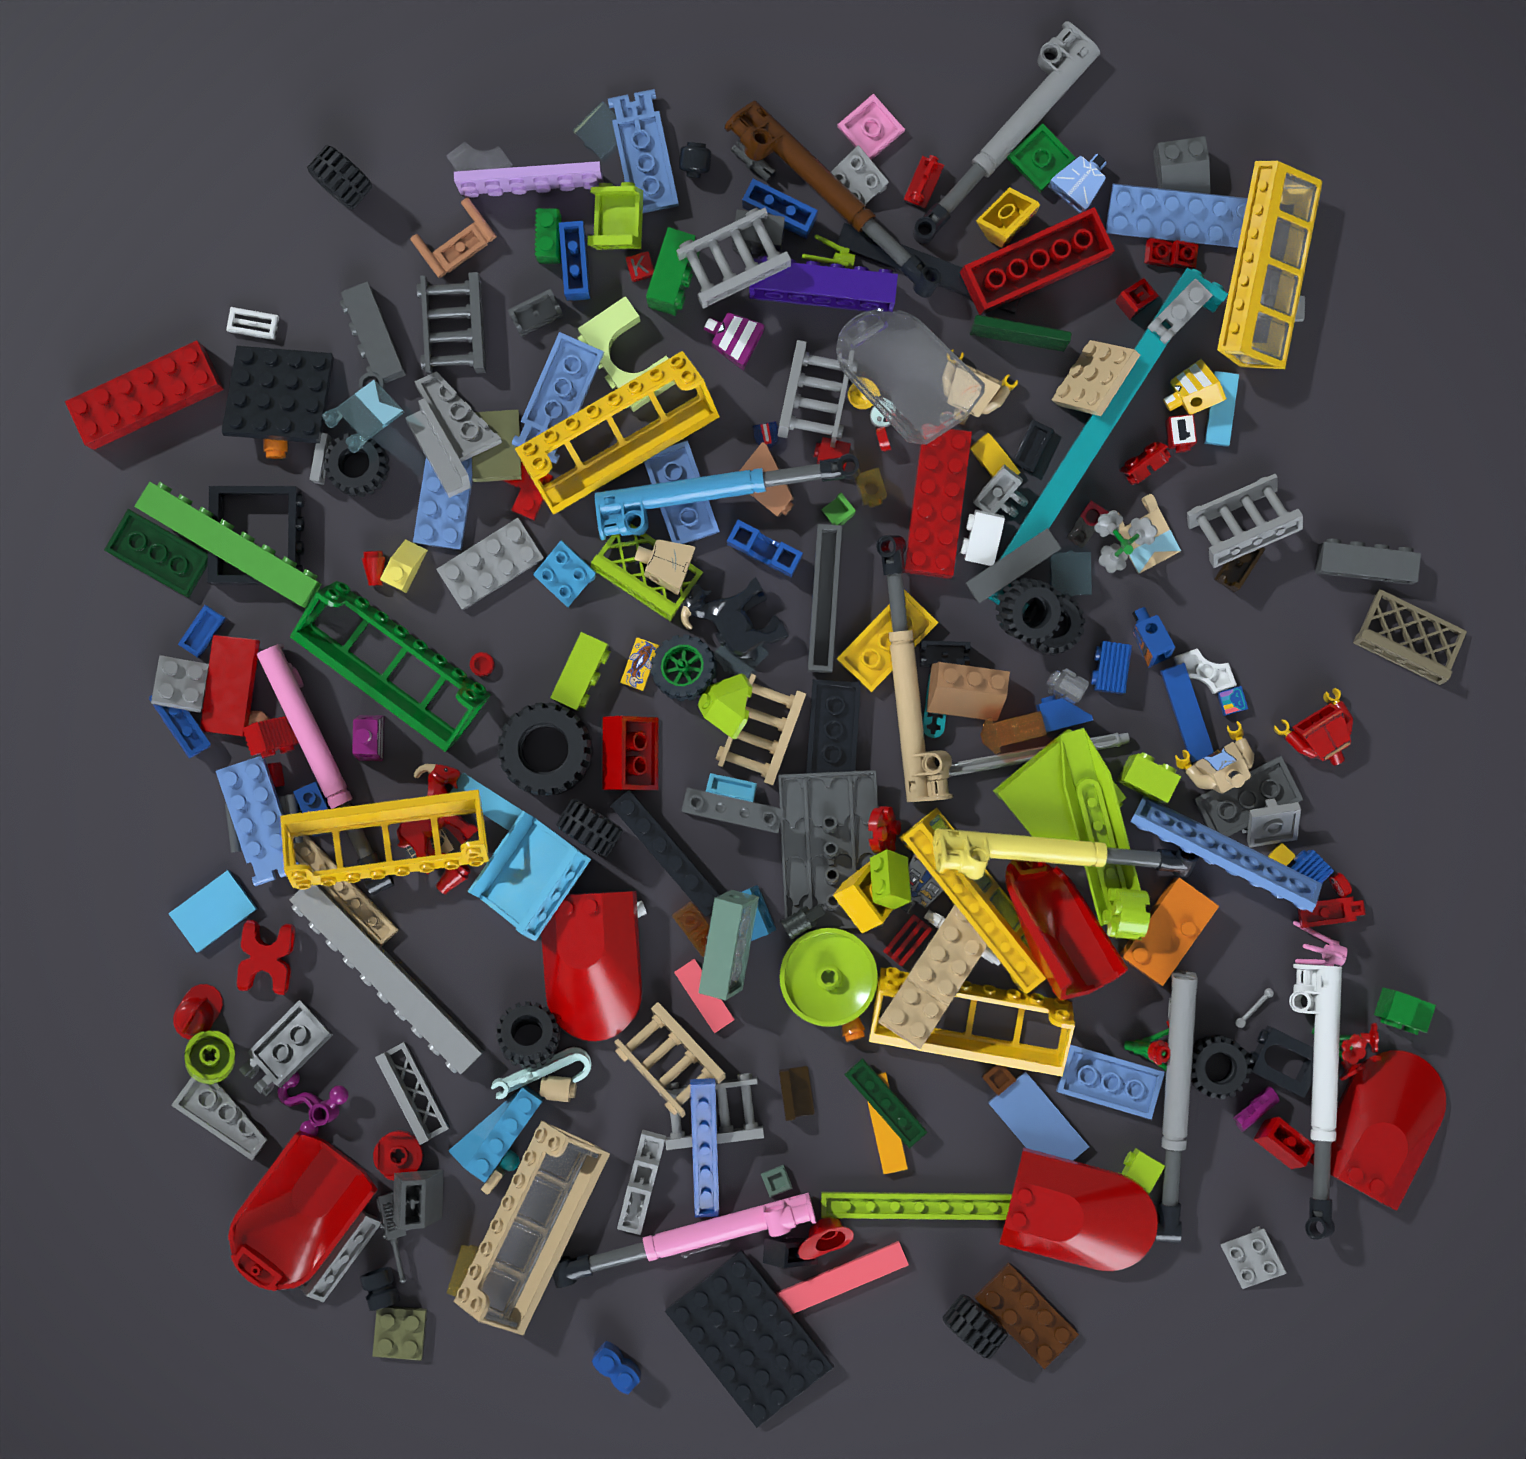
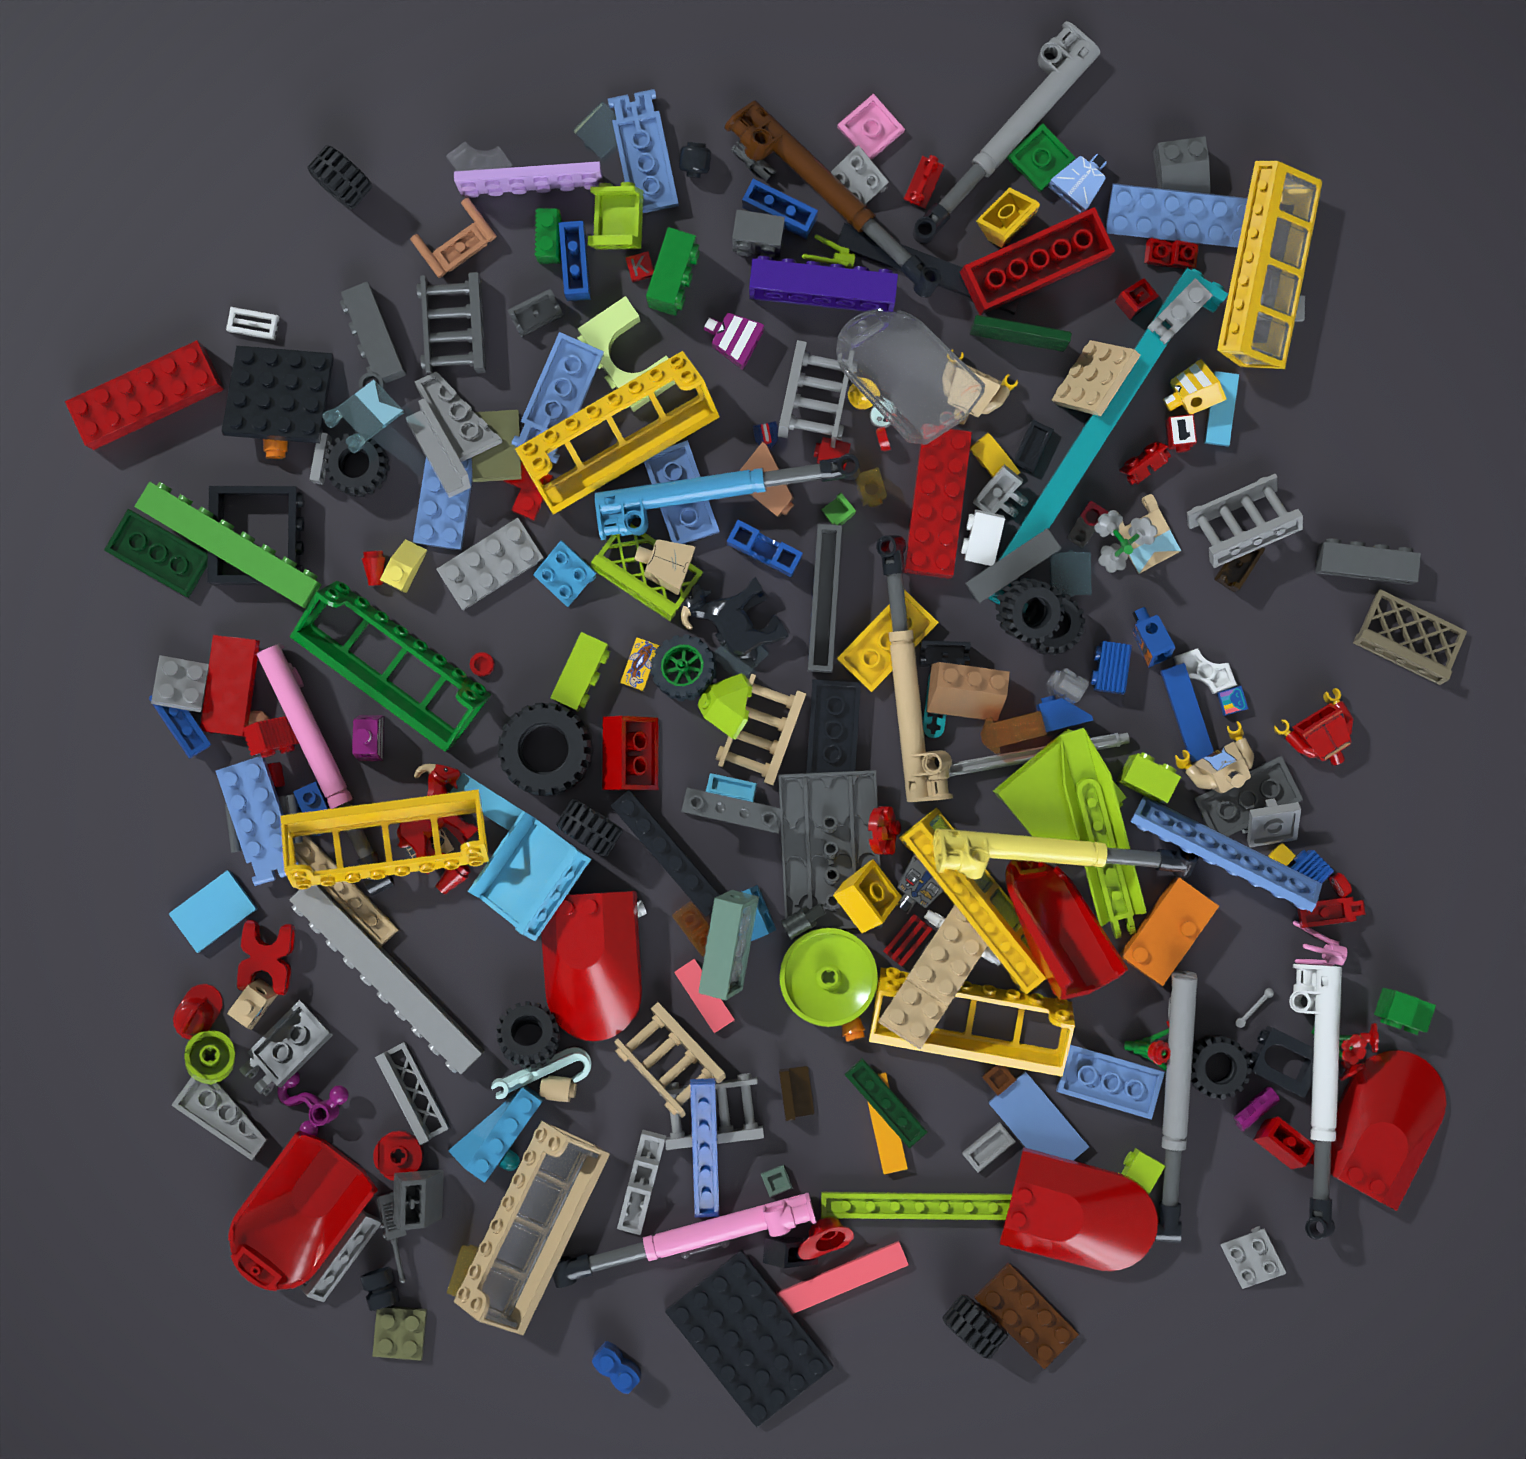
(202, 631): blue tile -> none
(252, 1003): none -> tan torso
(493, 1180): tan tile -> none
(753, 272): light grey fence -> none
(890, 879): lime brick -> none
(988, 1147): none -> light grey tile
(1126, 913): lime brick -> none

